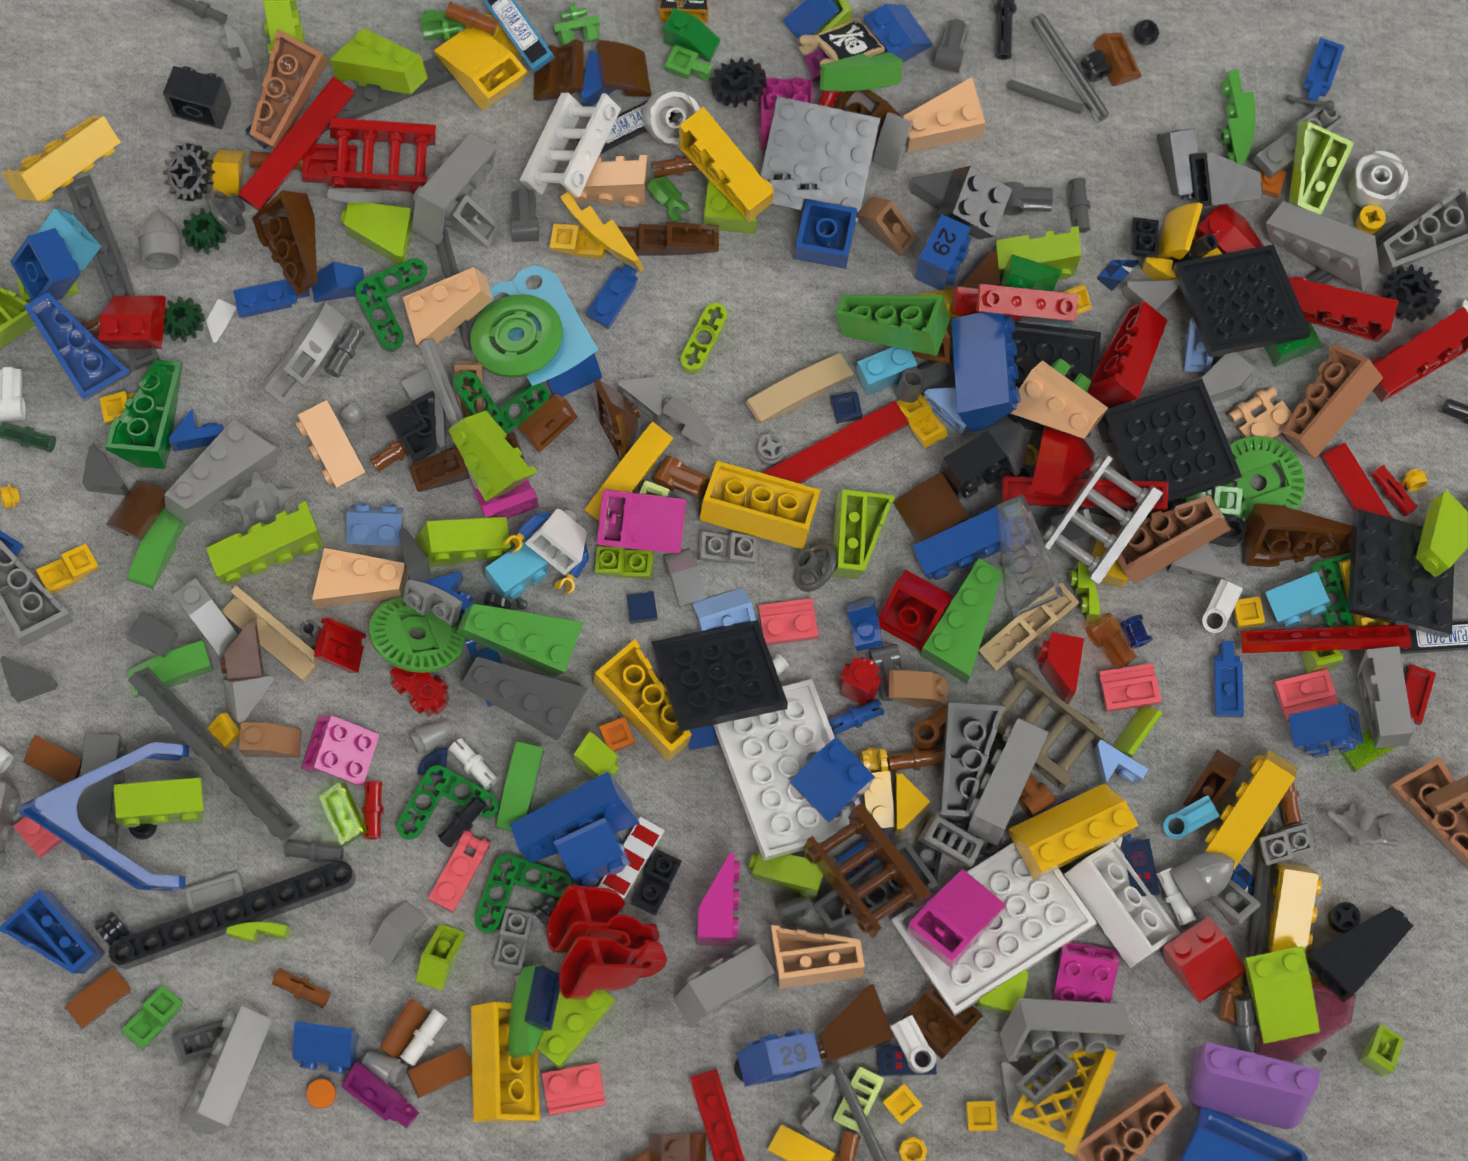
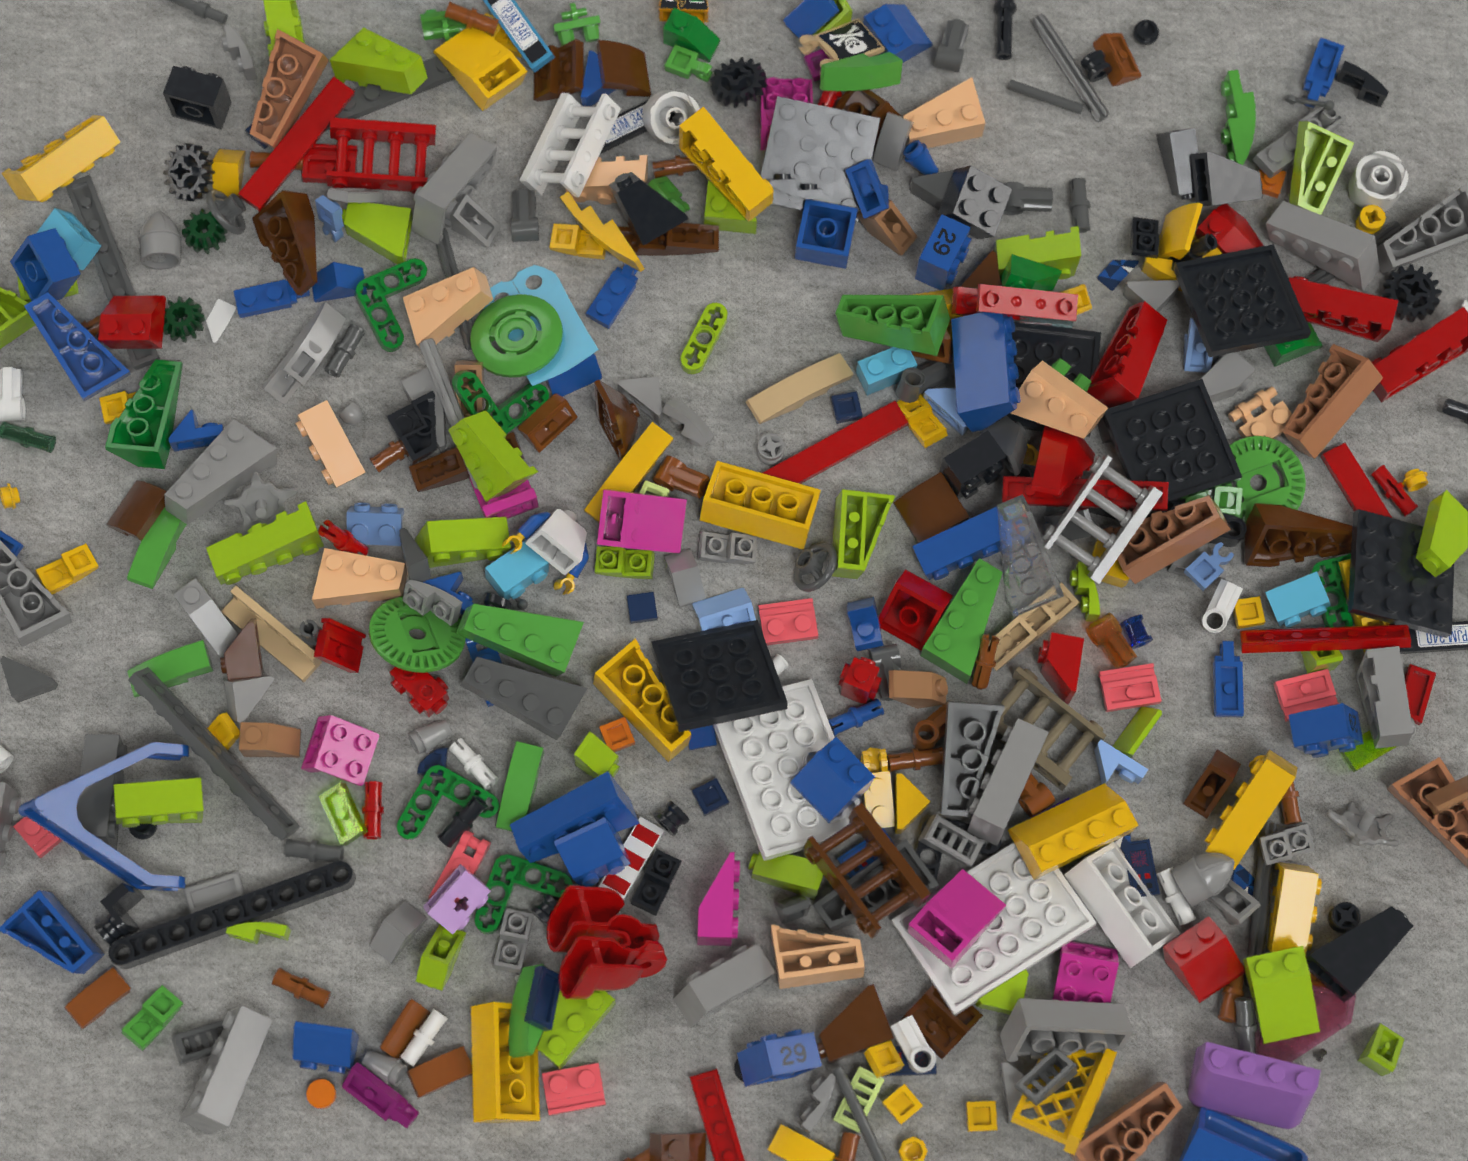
(52, 760): dark orange slope -> none
(100, 475): dark grey slope -> none
(120, 902): none -> black panel
(151, 635): dark grey slope -> none
(331, 215): none -> medium blue plate
(342, 539): none -> red pin
(461, 885): none -> lavender brick
(644, 208): none -> black slope
(672, 818): none -> black wheel
(710, 797): none -> dark blue tile
(868, 190): none -> blue slope
(883, 1059): none -> yellow plate
(920, 158): none -> blue cone
(985, 661): none -> dark orange axle
(1193, 816): medium azure piece -> none
(1206, 568): none -> medium blue plate
(1370, 88): none -> black slope

